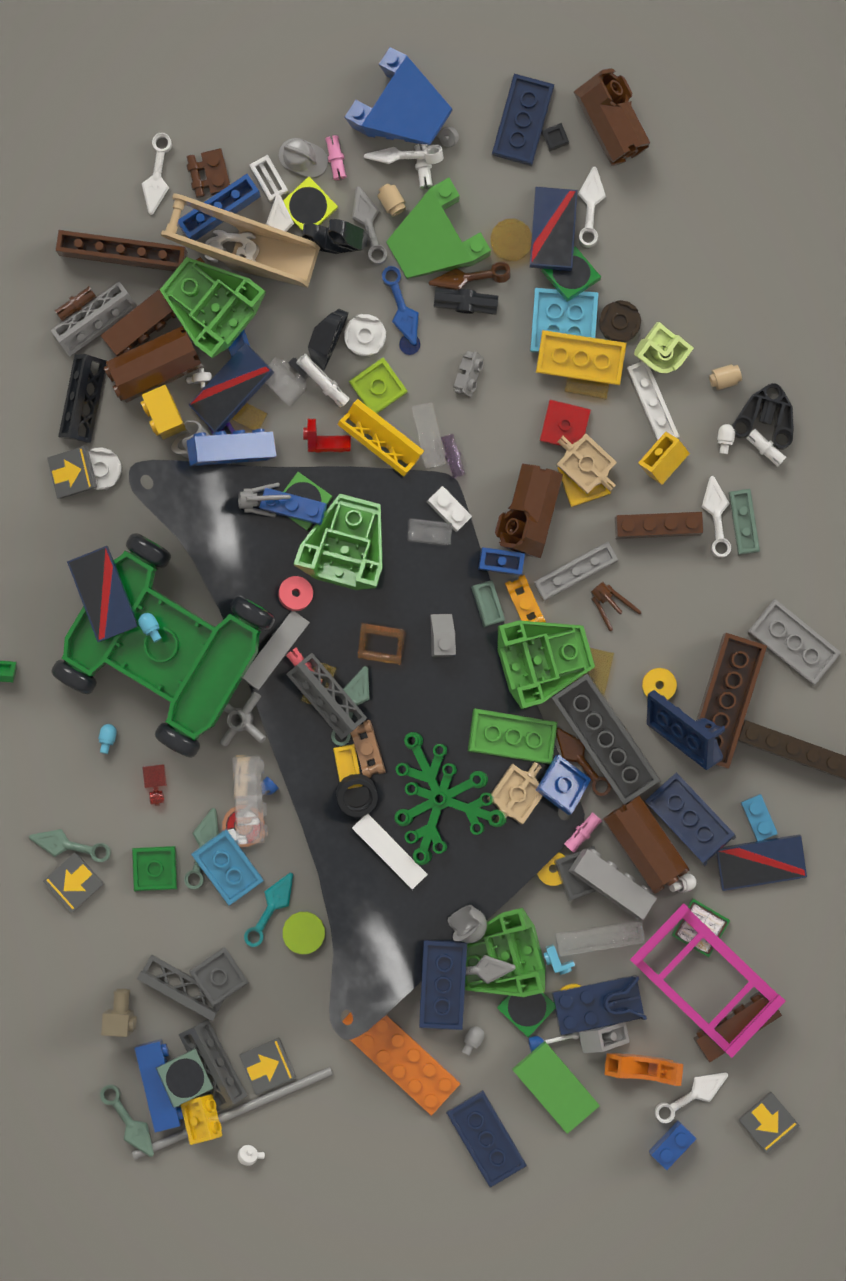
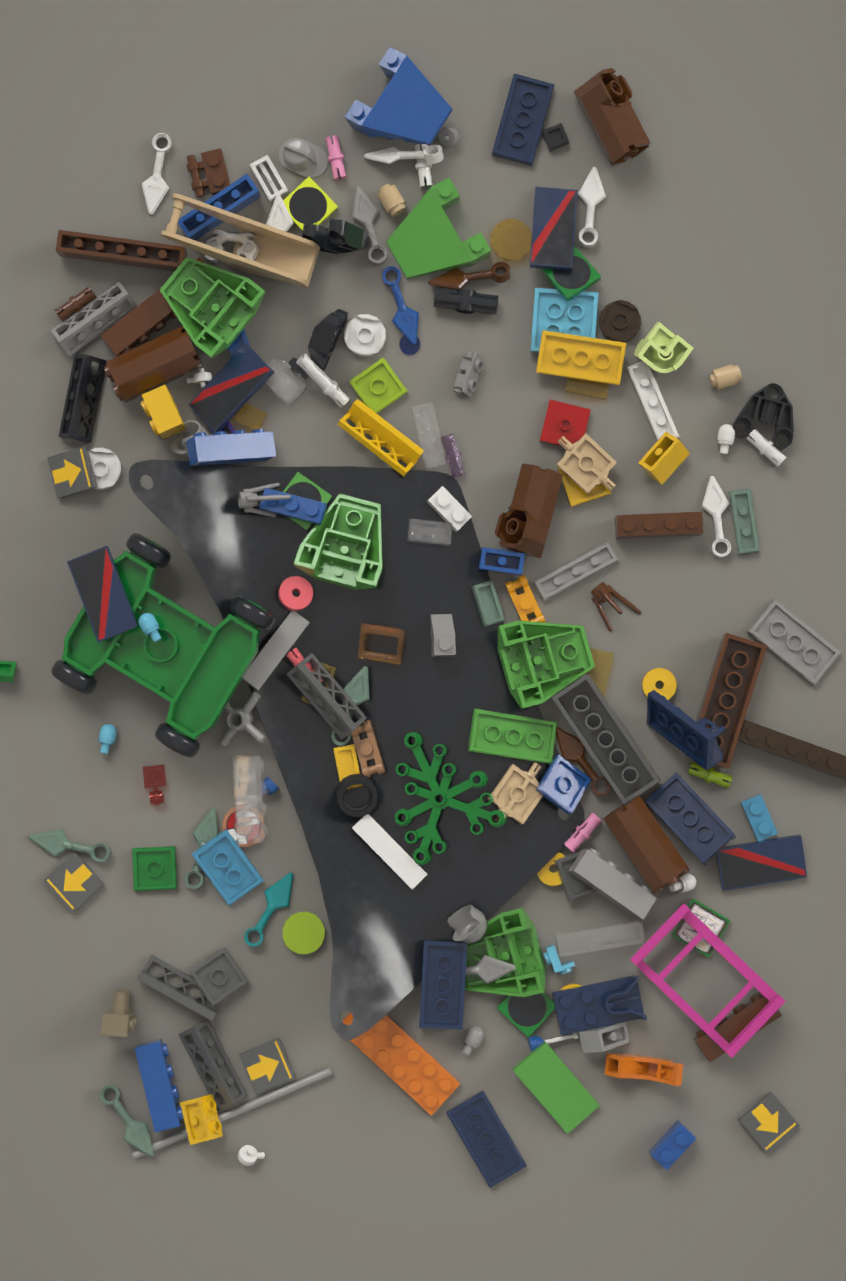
(184, 1078): black tile -> none
(324, 443): red bracket -> none
(703, 1089): white piece -> none
(710, 775): none -> lime pin

